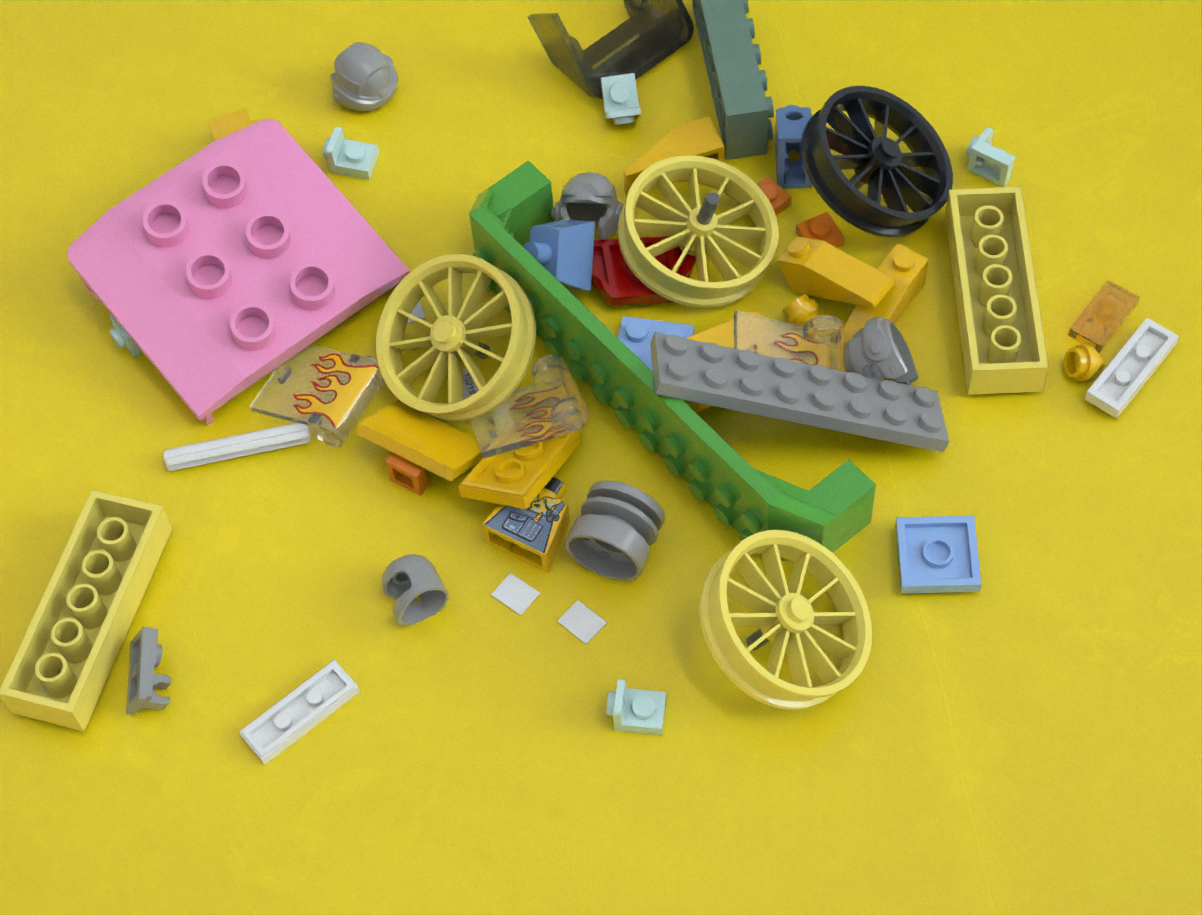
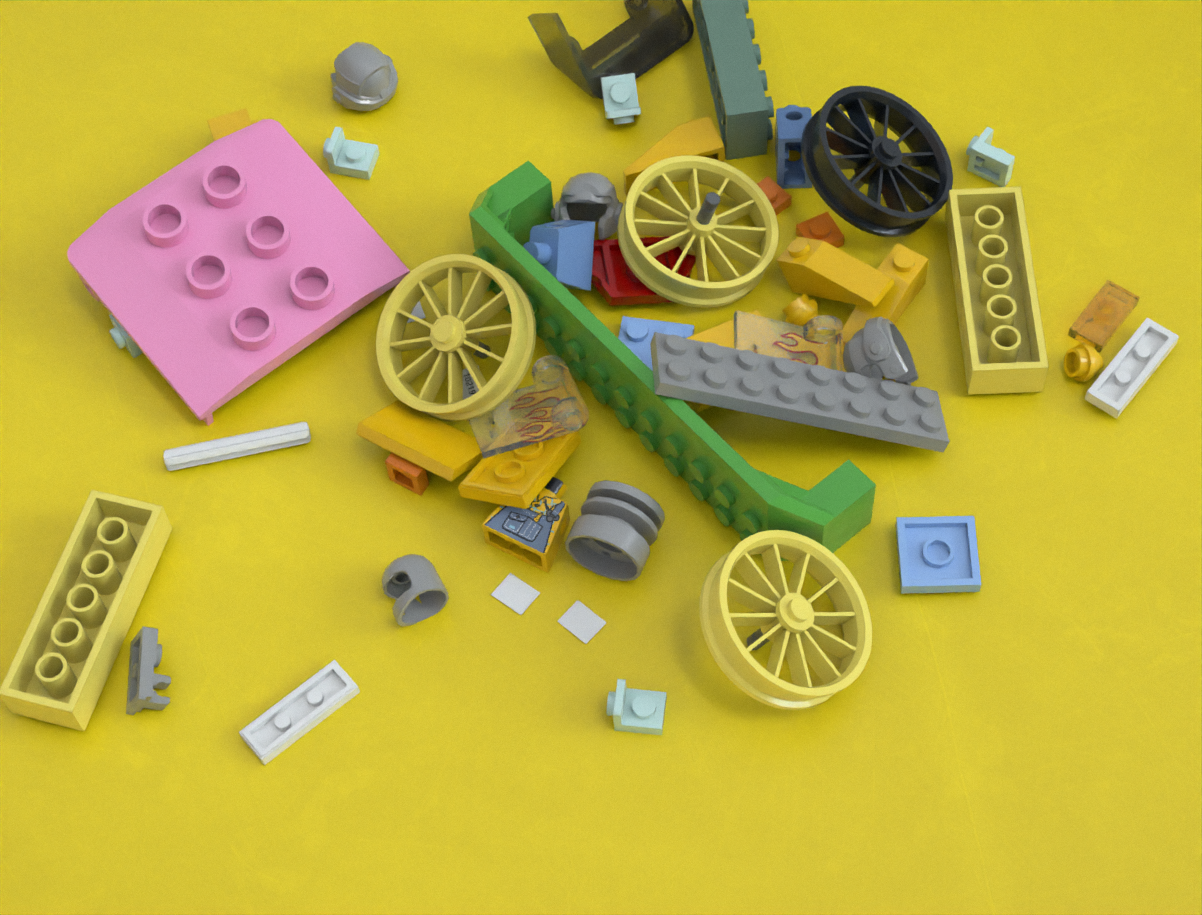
(322, 391): clear door -> none

